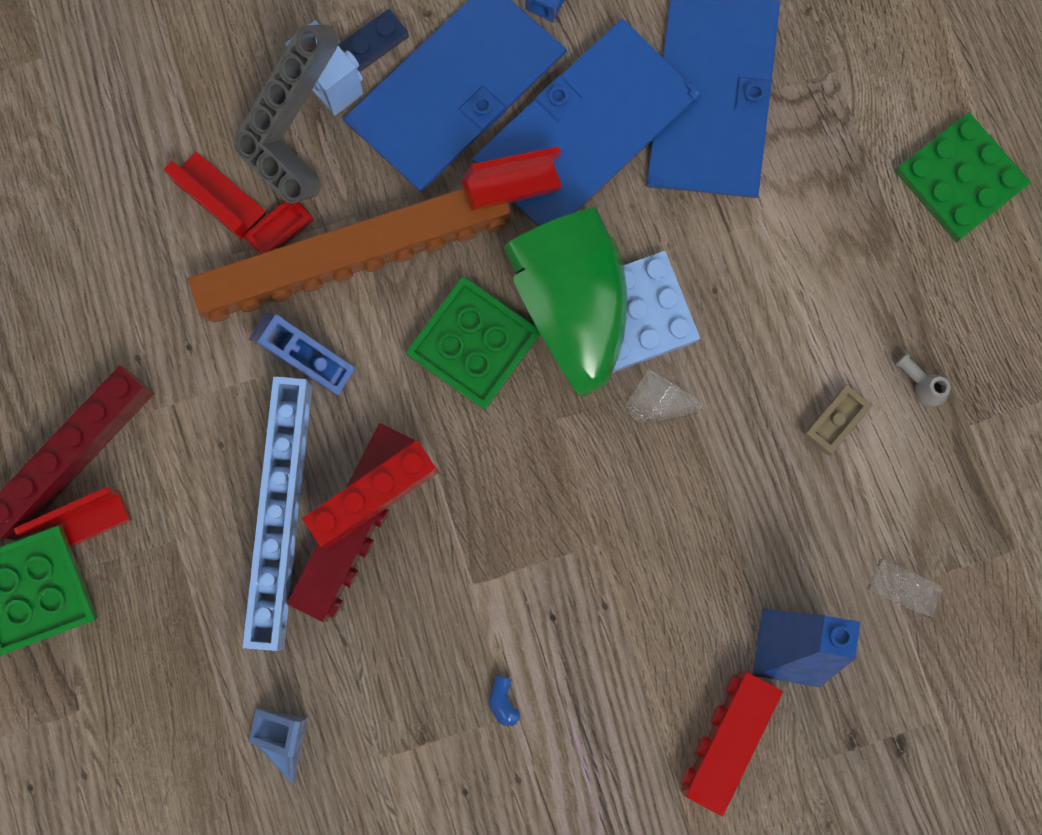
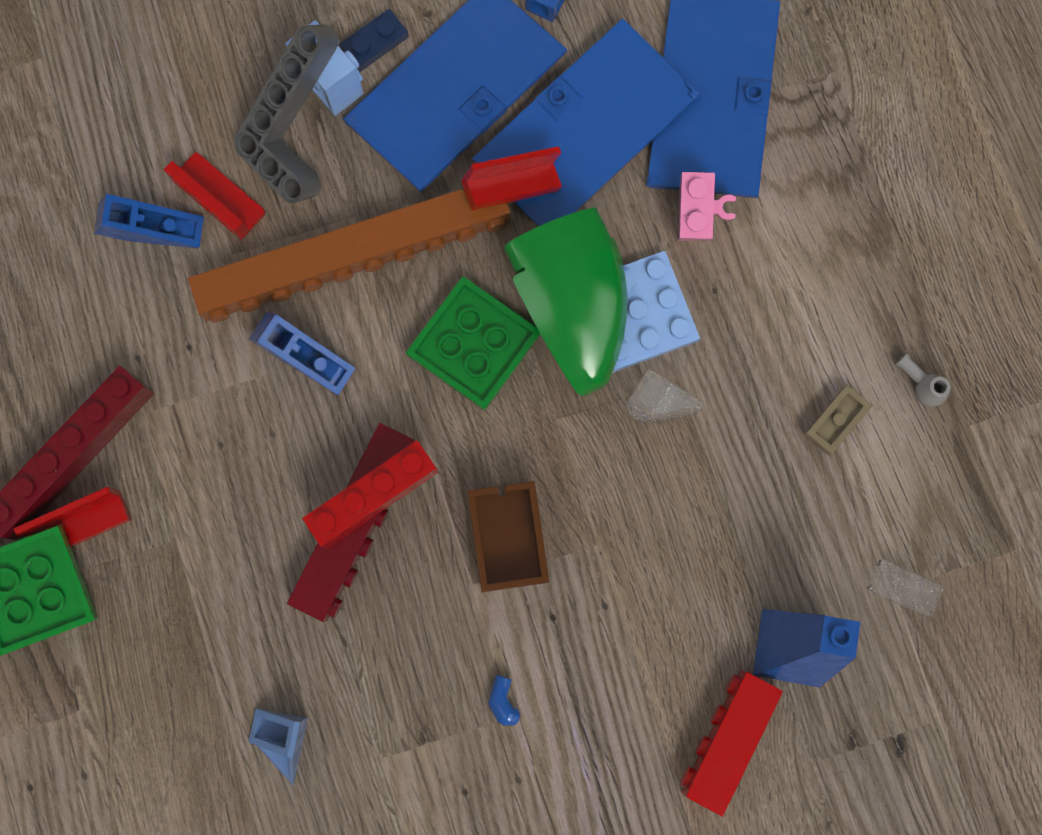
(147, 223): none -> blue slope
(278, 227): red tile -> none
(278, 514): light blue brick -> none
(508, 537): none -> reddish brown piece
(699, 207): none -> bright pink brick
(962, 176): green plate -> none

